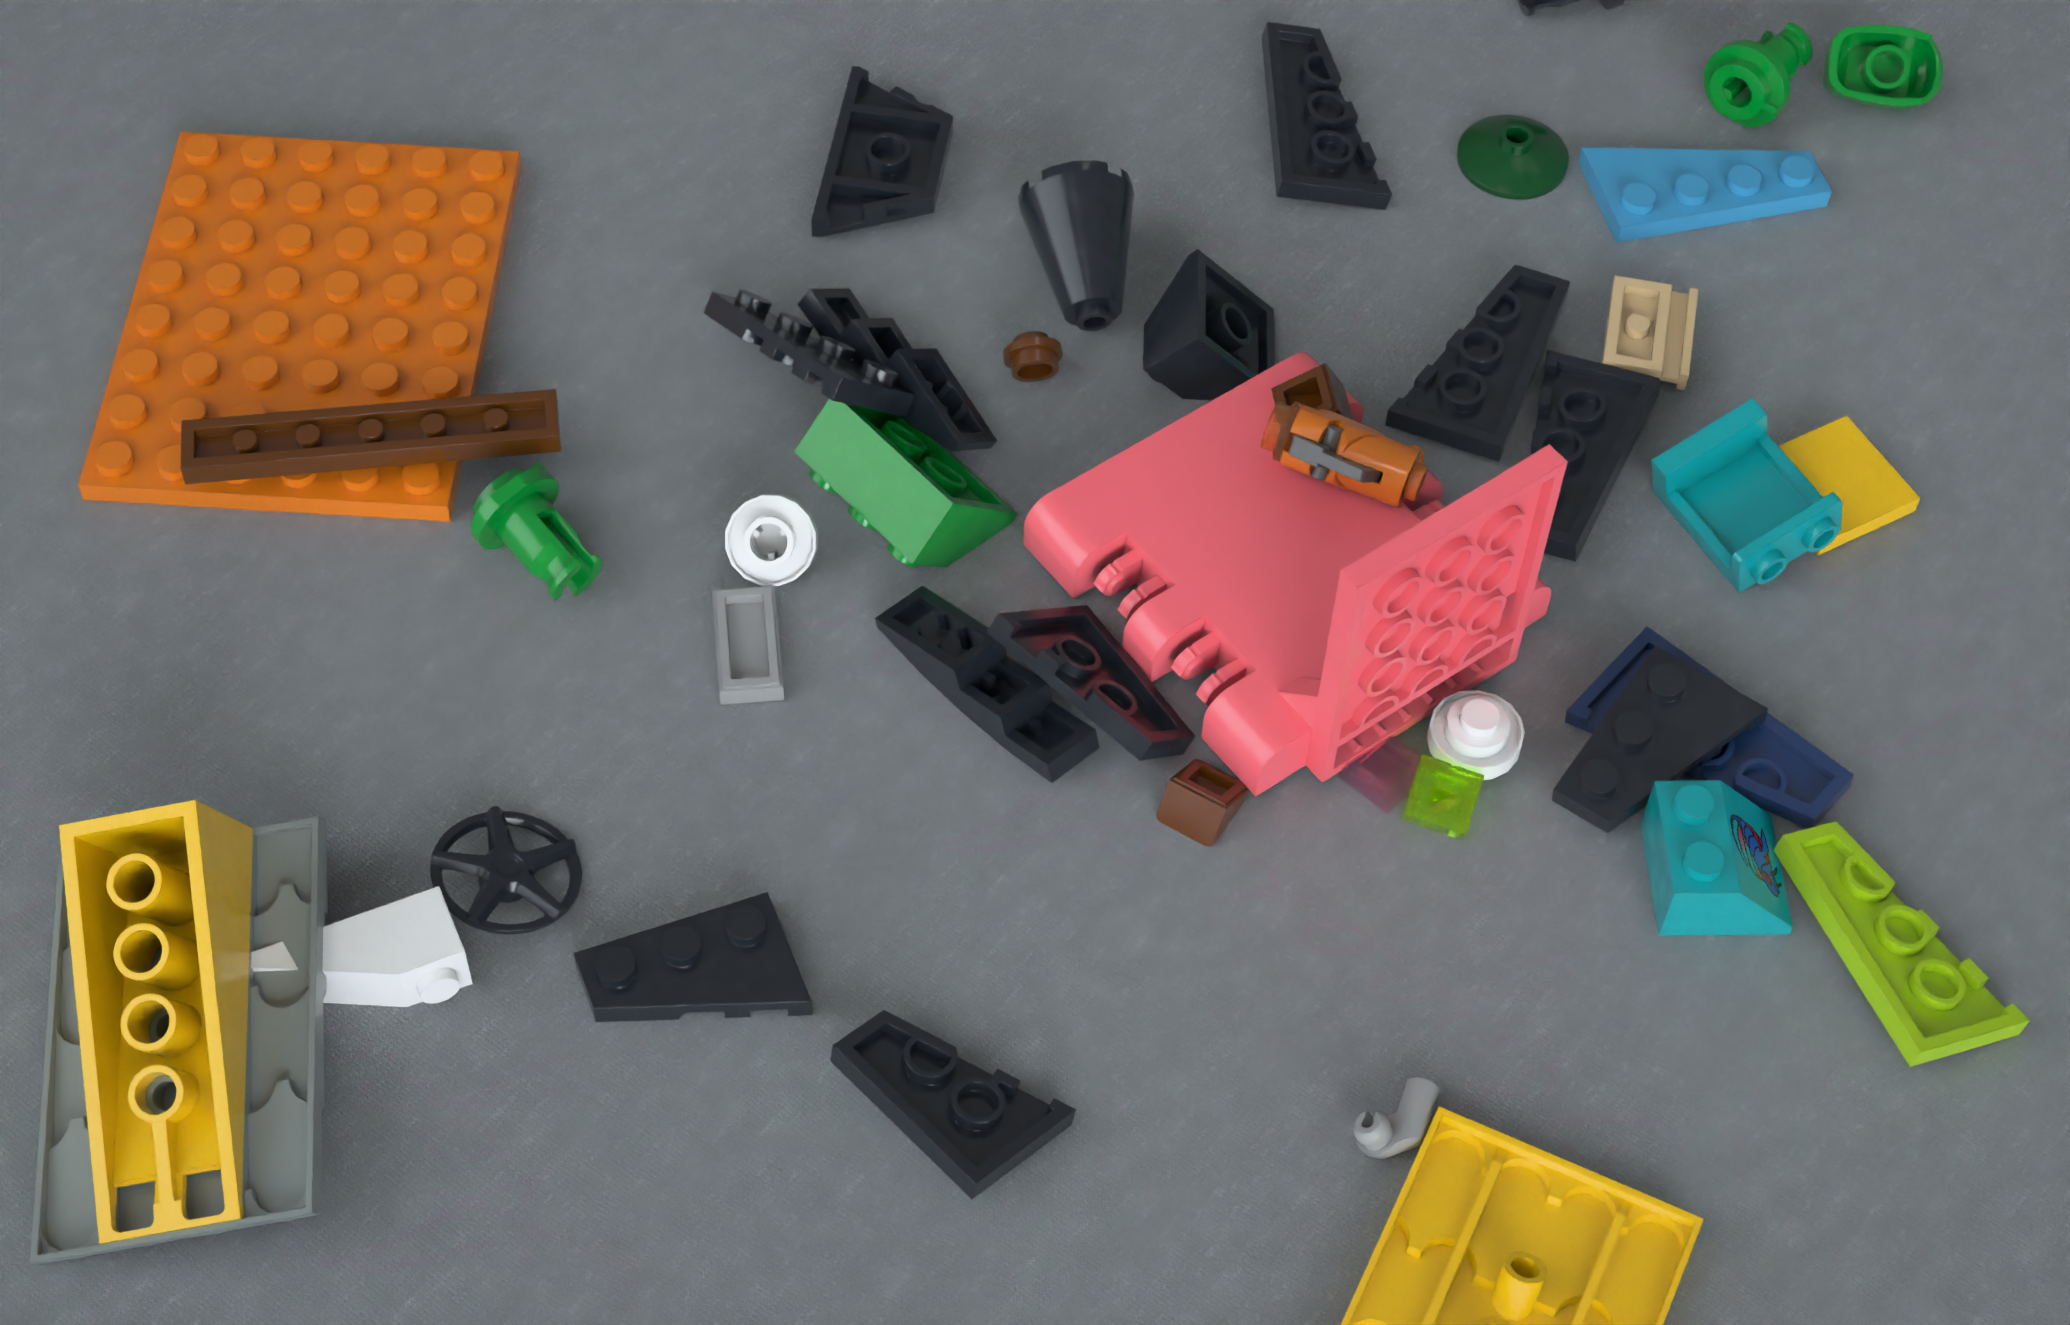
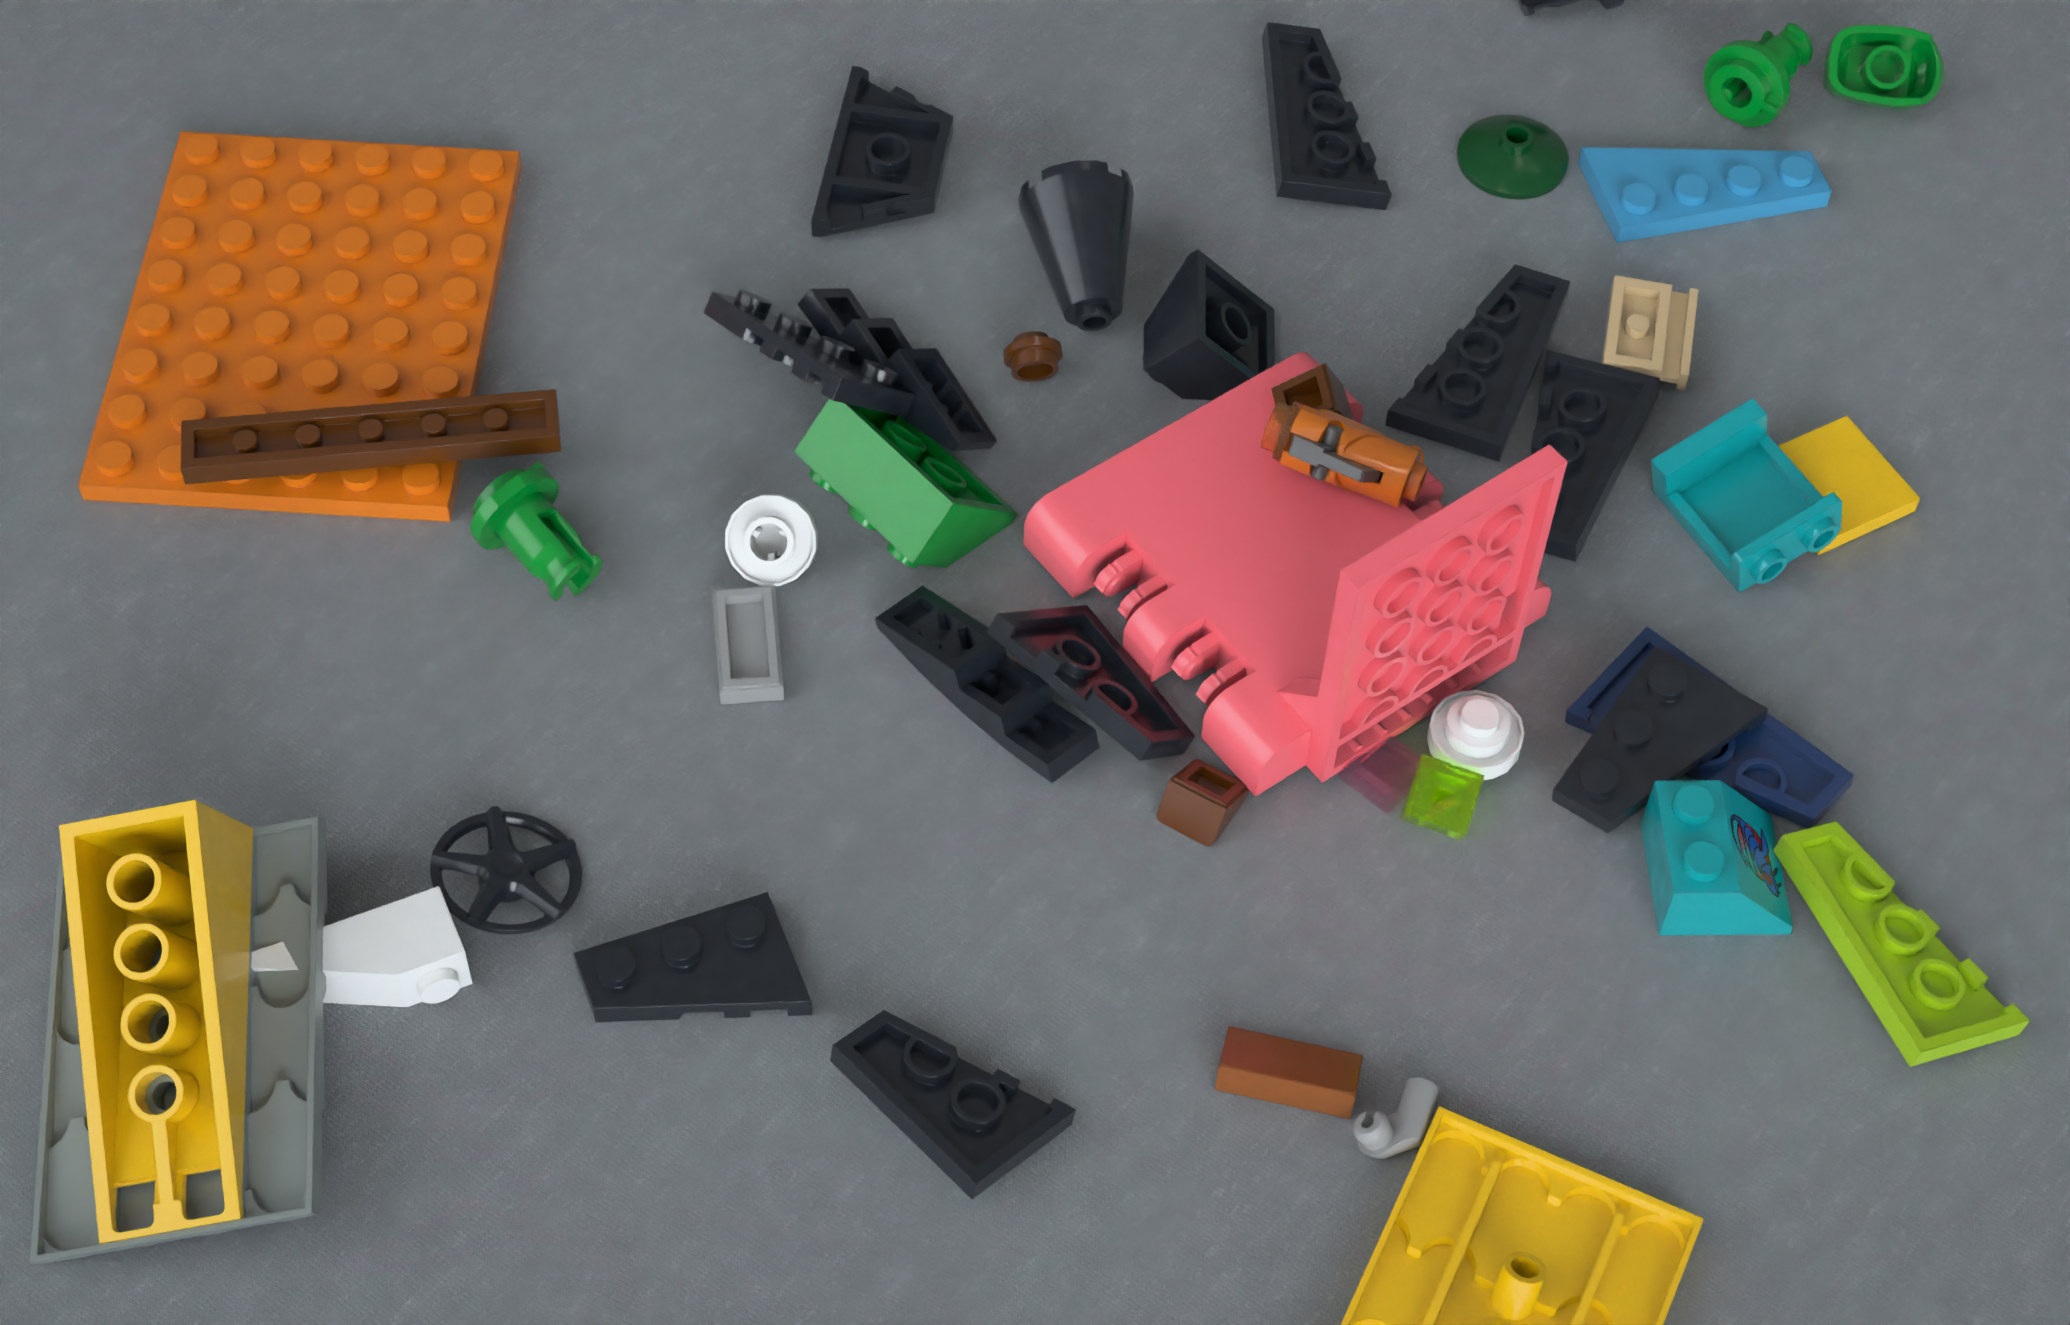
(1289, 1072): none -> dark orange slope

